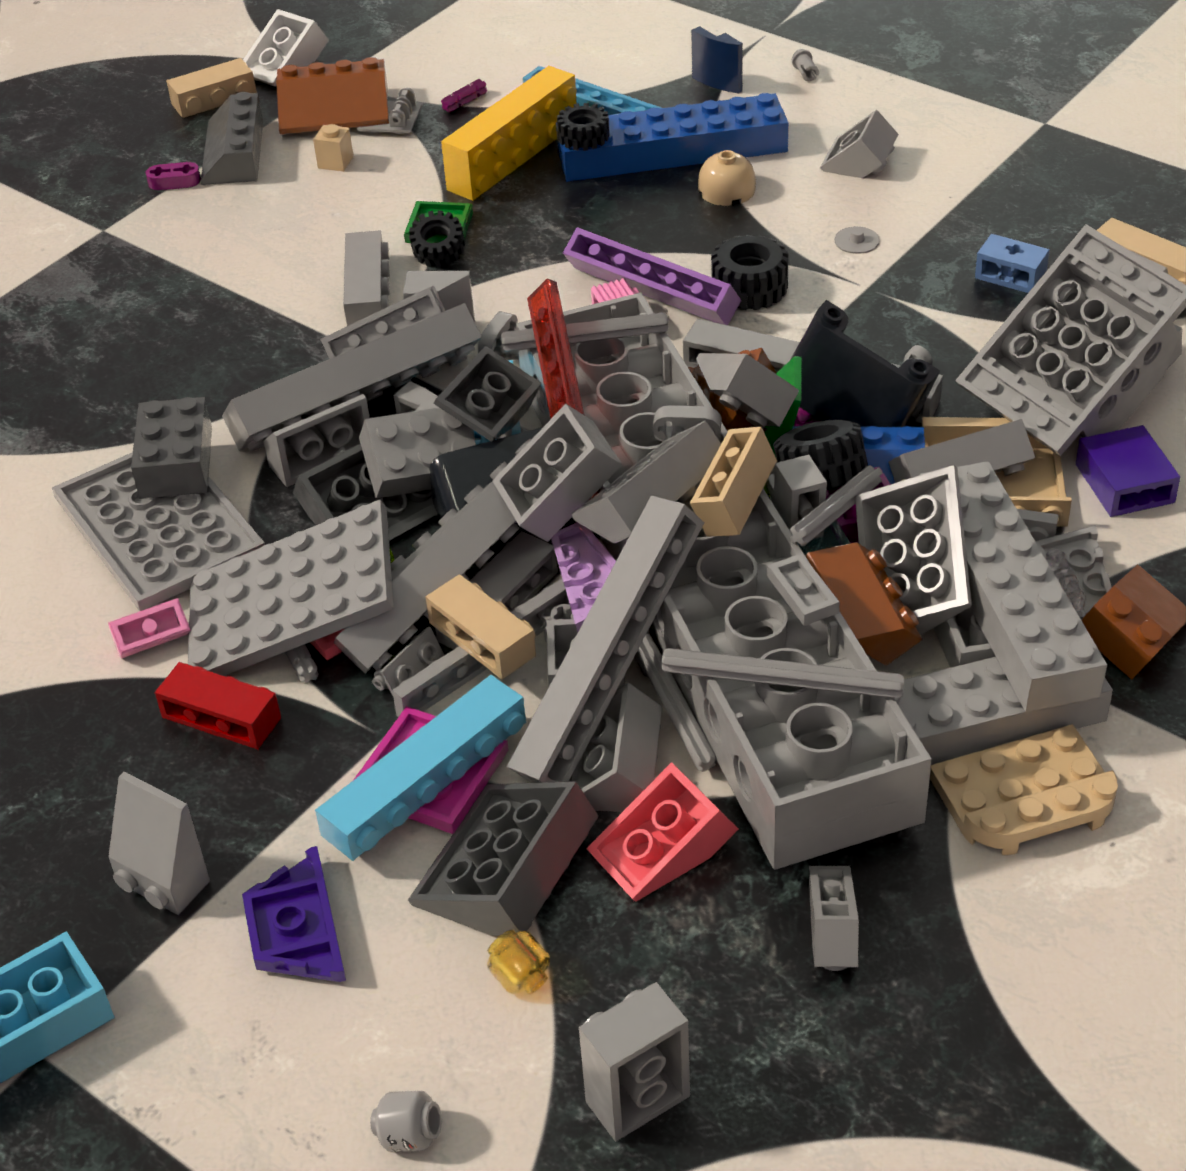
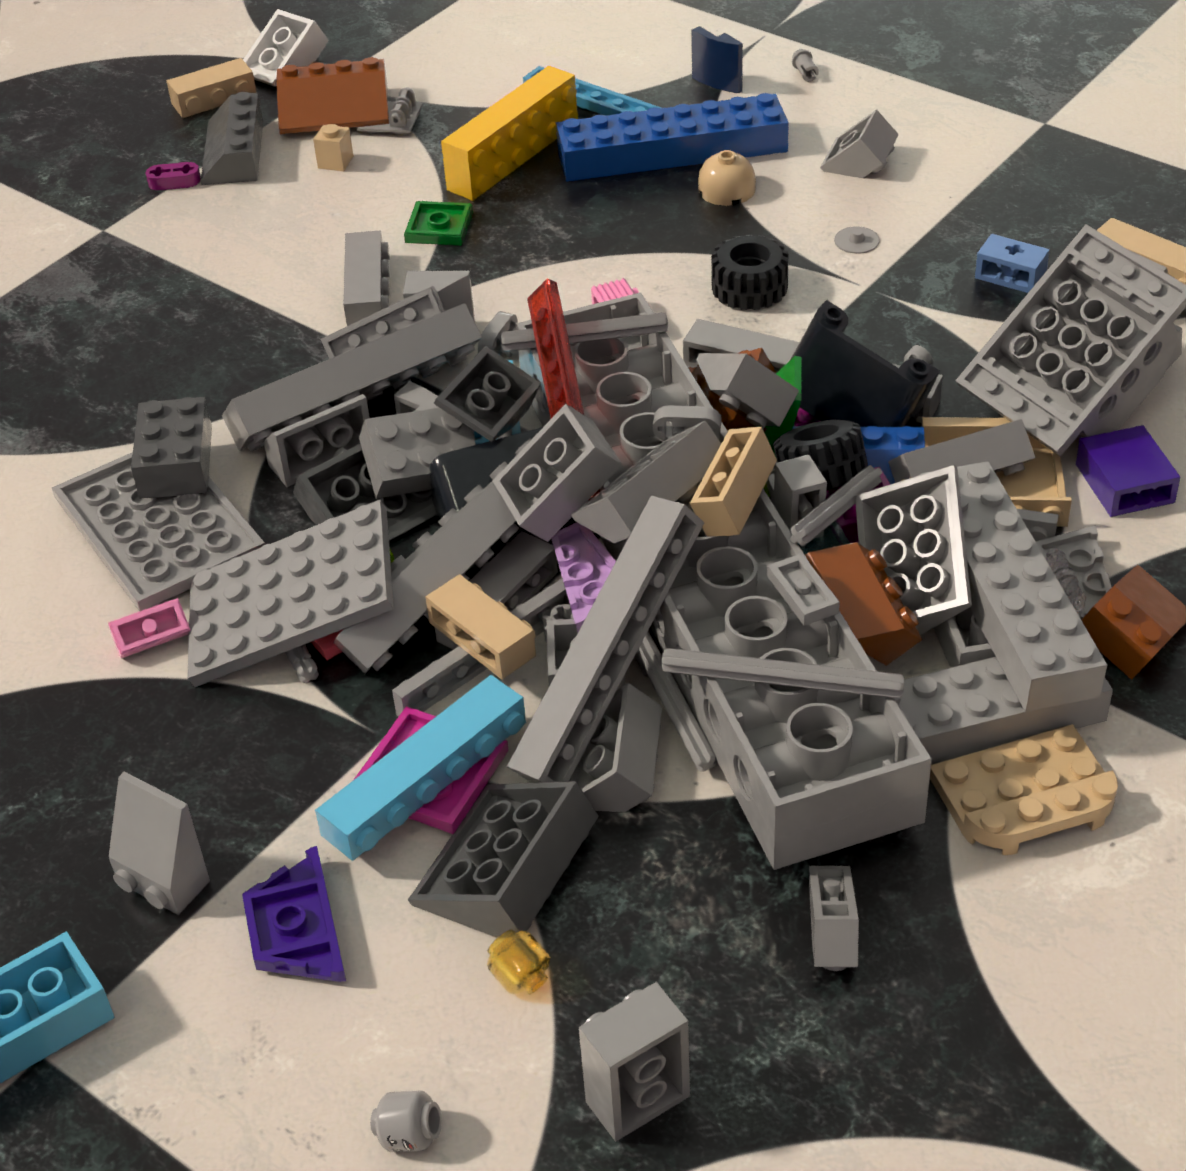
(218, 705): red brick -> none
(410, 661): light grey hinge -> none
(433, 226): black tyre -> none
(464, 95): magenta axle -> none
(583, 126): black tyre -> none
(653, 276): medium lavender brick -> none
(661, 835): coral slope -> none

